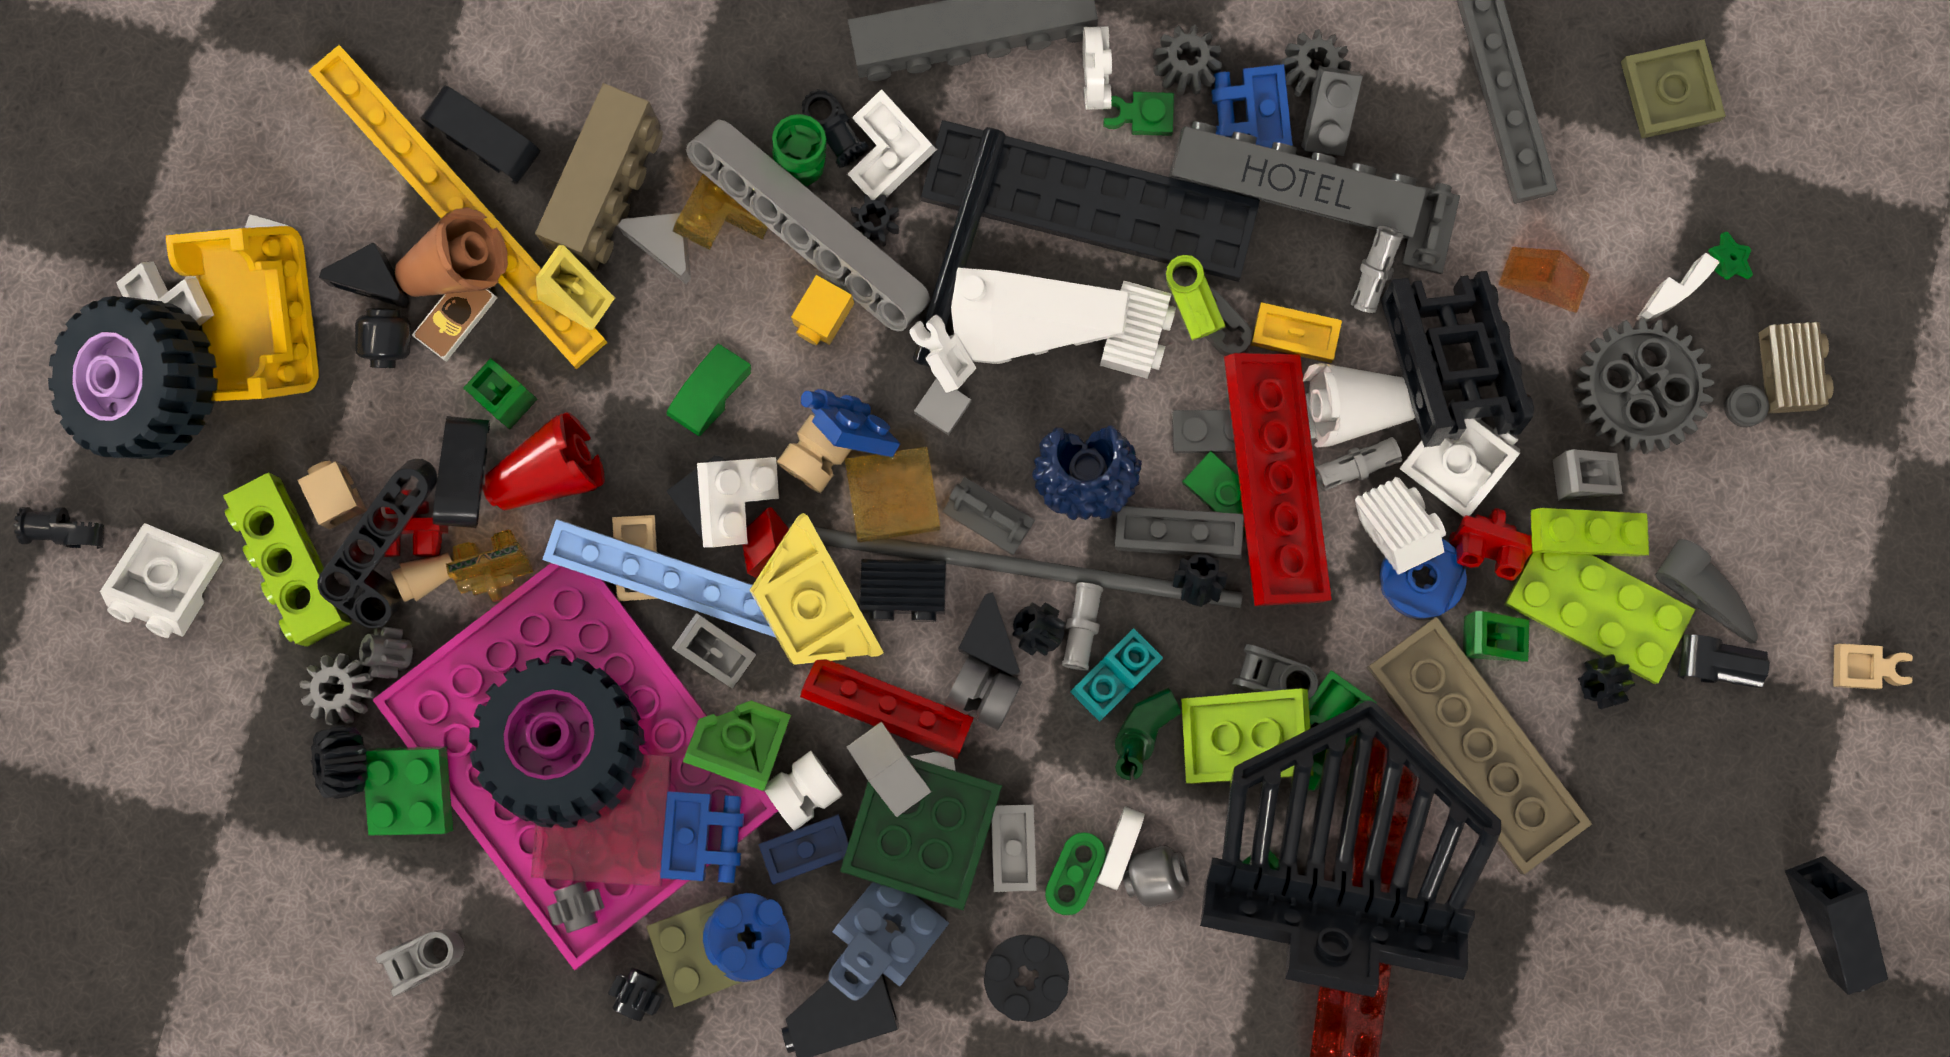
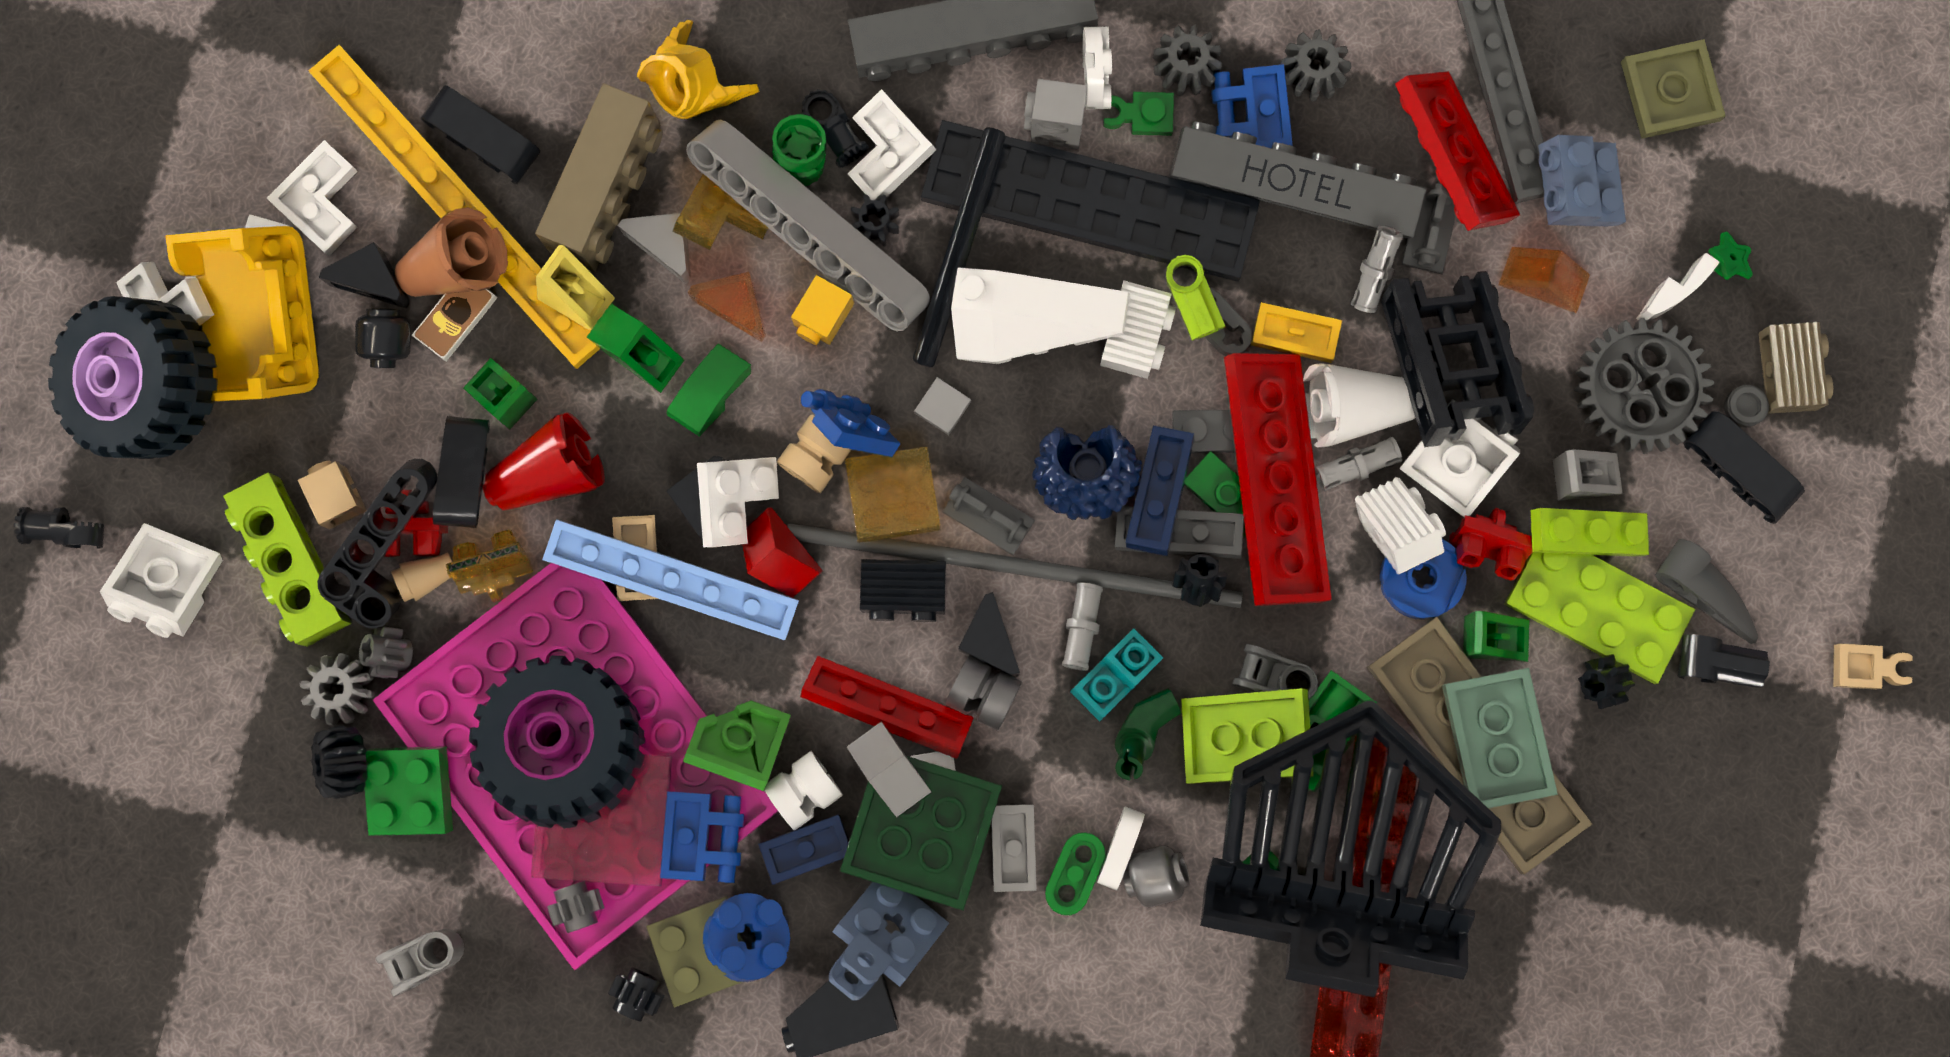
(306, 197): none -> white plate
(635, 347): none -> green slope
(686, 78): none -> yellow helmet
(714, 651): light grey slope -> none
(732, 300): none -> clear orange slope
(810, 601): light yellow wing -> none
(947, 356): white plate -> none
(1038, 629): black gear -> none
(1050, 986): black plate -> none
(1056, 113): none -> light grey brick
(1160, 490): none -> dark blue plate
(1331, 111): dark grey plate -> none
(1456, 150): none -> red plate
(1500, 738): none -> sand green plate
(1581, 182): none -> sand blue plate
(1746, 465): none -> black beam
(1839, 923): black slope -> none

